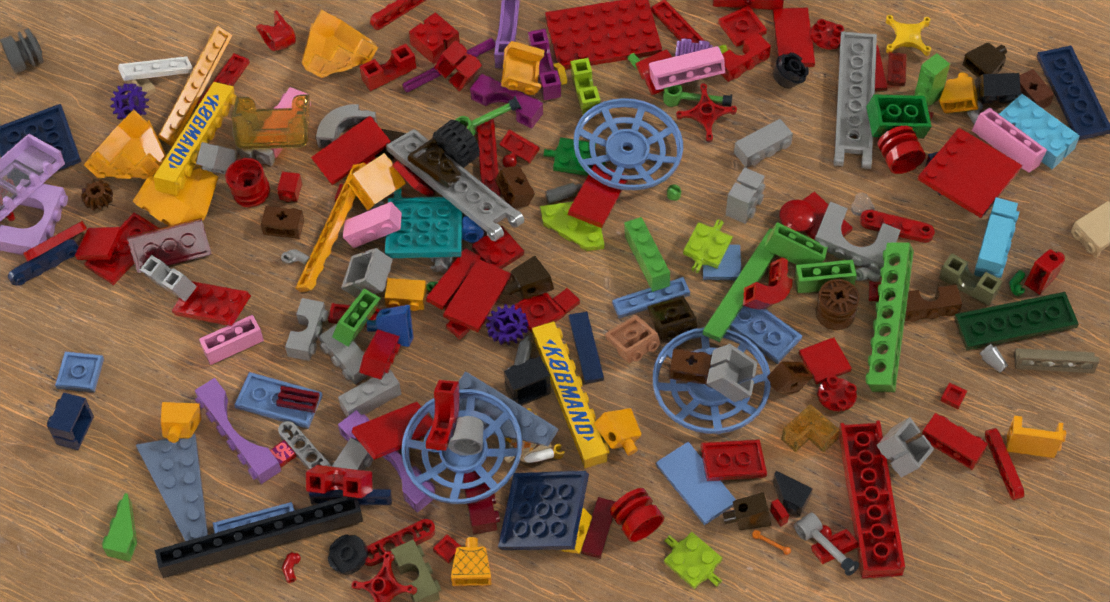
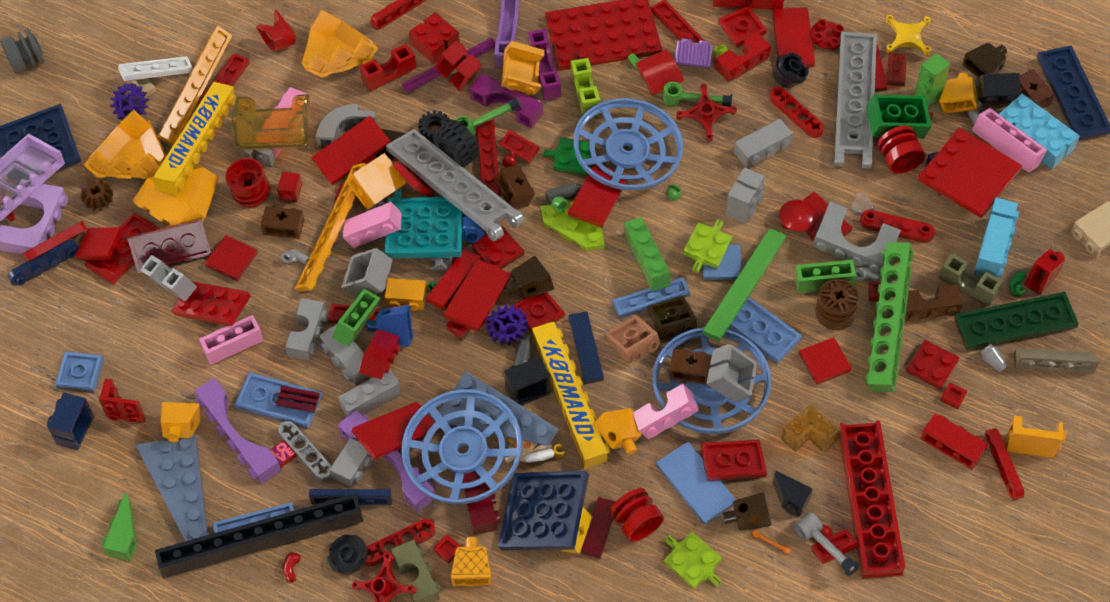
(118, 408): none -> red bracket
(215, 157): light grey brick -> none
(231, 258): none -> red tile
(327, 478): red arch -> none
(429, 120): none -> black tyre
(434, 163): dark brown wing -> none
(446, 411): red arch -> none
(467, 436): light grey hat -> none
(559, 204): none -> bright green hinge
(561, 72): yellow tile -> none
(567, 300): red tile -> none
(680, 406): none -> bright pink arch
(687, 68): bright pink brick -> none
(760, 296): red arch -> none
(779, 512): red tile -> none
(789, 376): reddish brown brick -> none
(794, 246): bright green brick -> none
(799, 110): none -> red beam
(837, 394): red dish -> none
(903, 456): light grey piece -> none
(932, 364): none -> red plate

